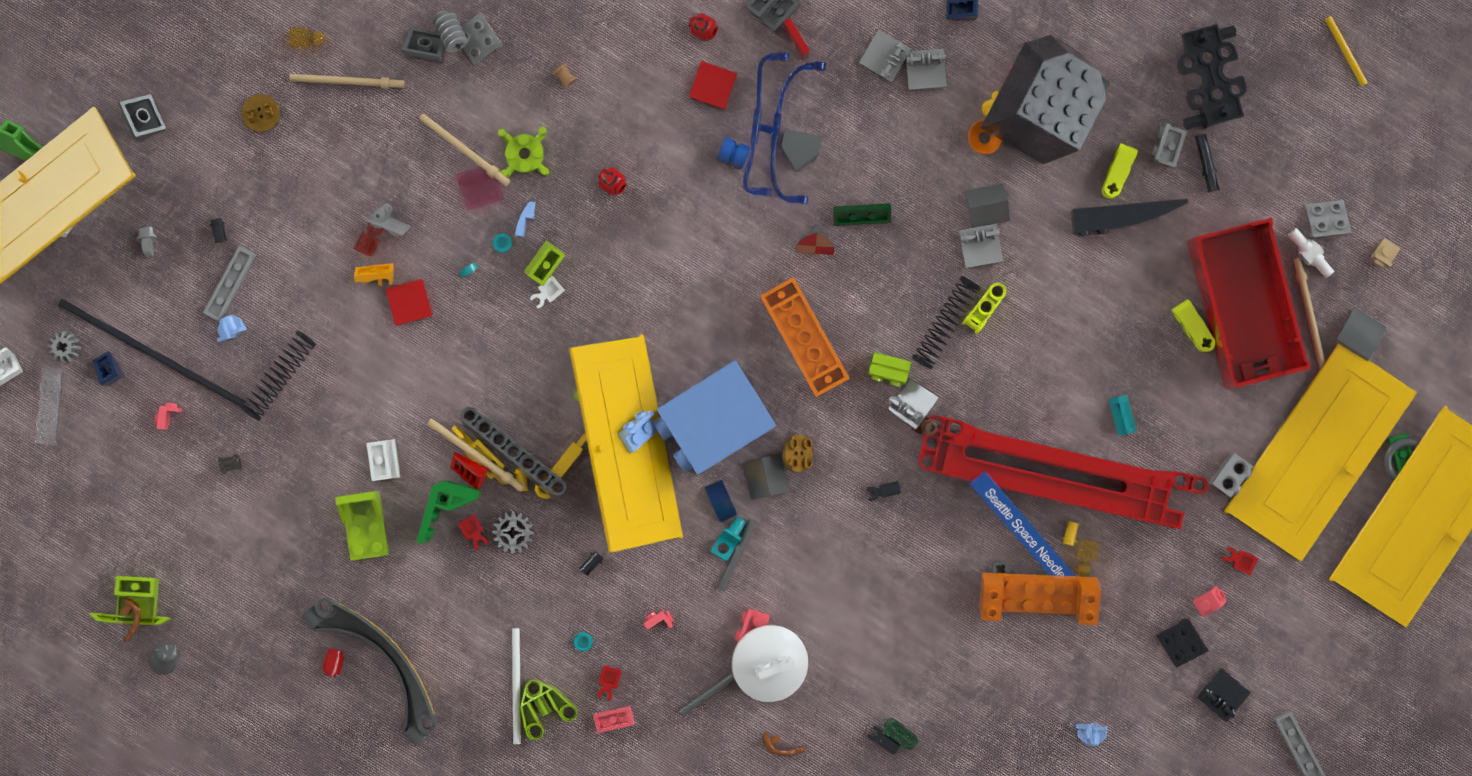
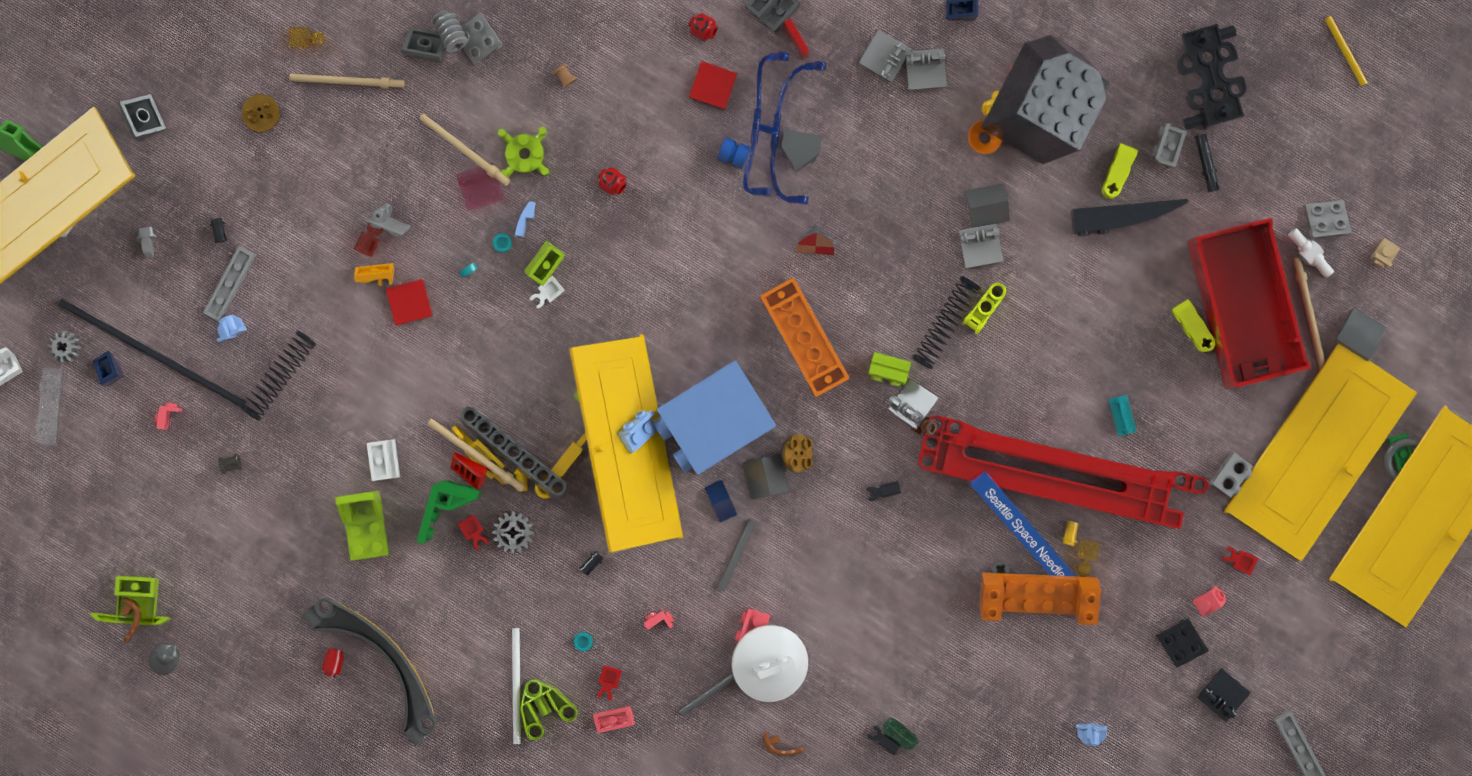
(730, 538): teal bracket -> none
(862, 214): dark green plate -> none

